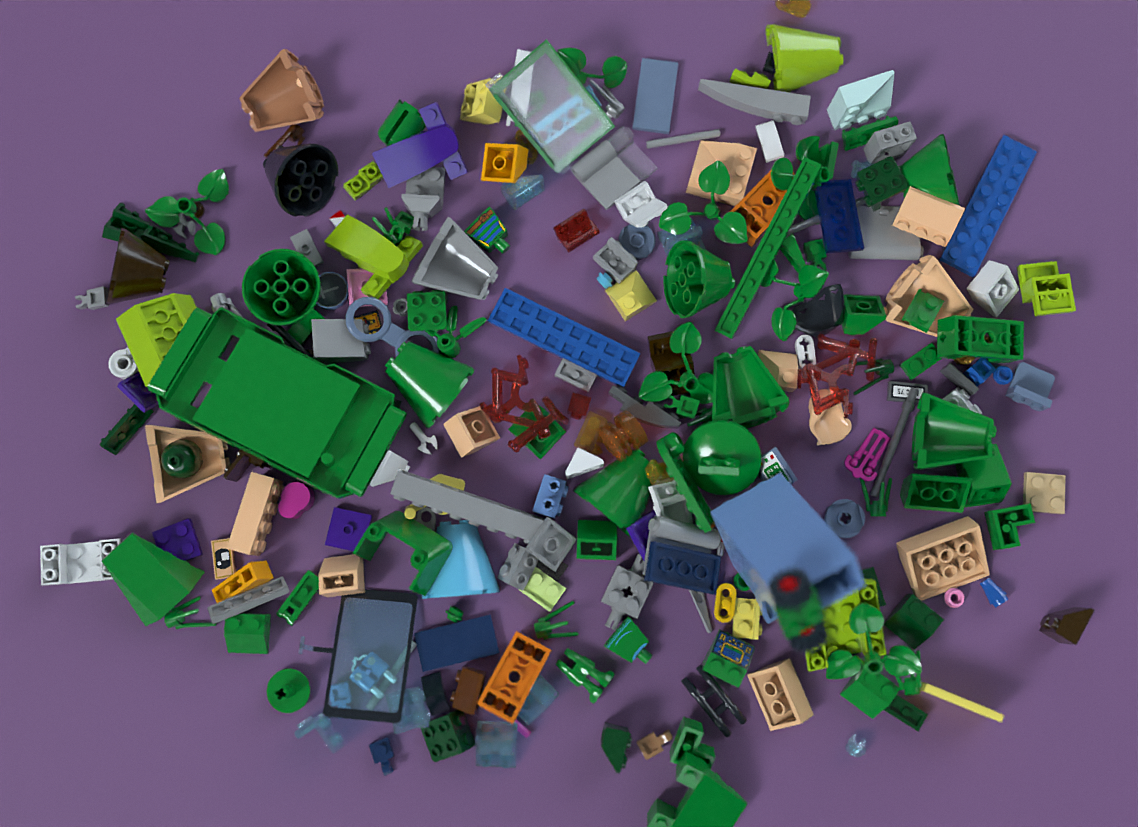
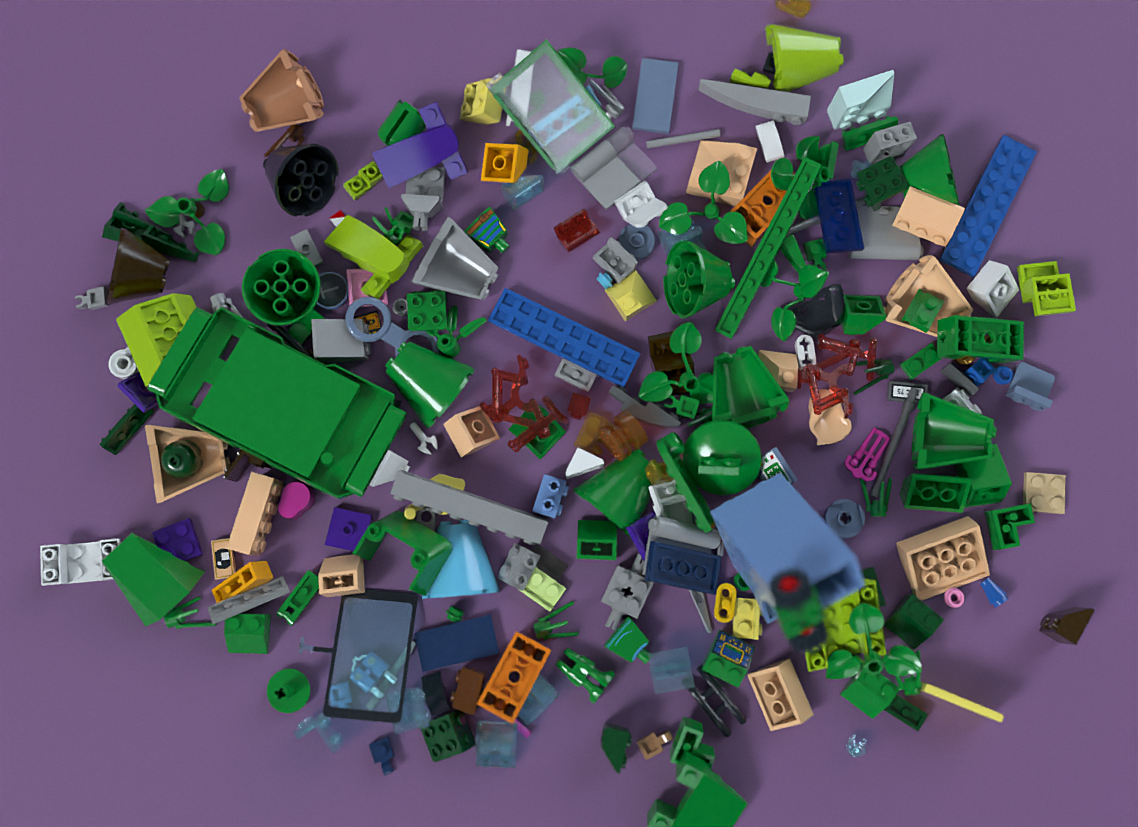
(550, 544): light grey plate -> none
(670, 670): none -> clear light blue bracket

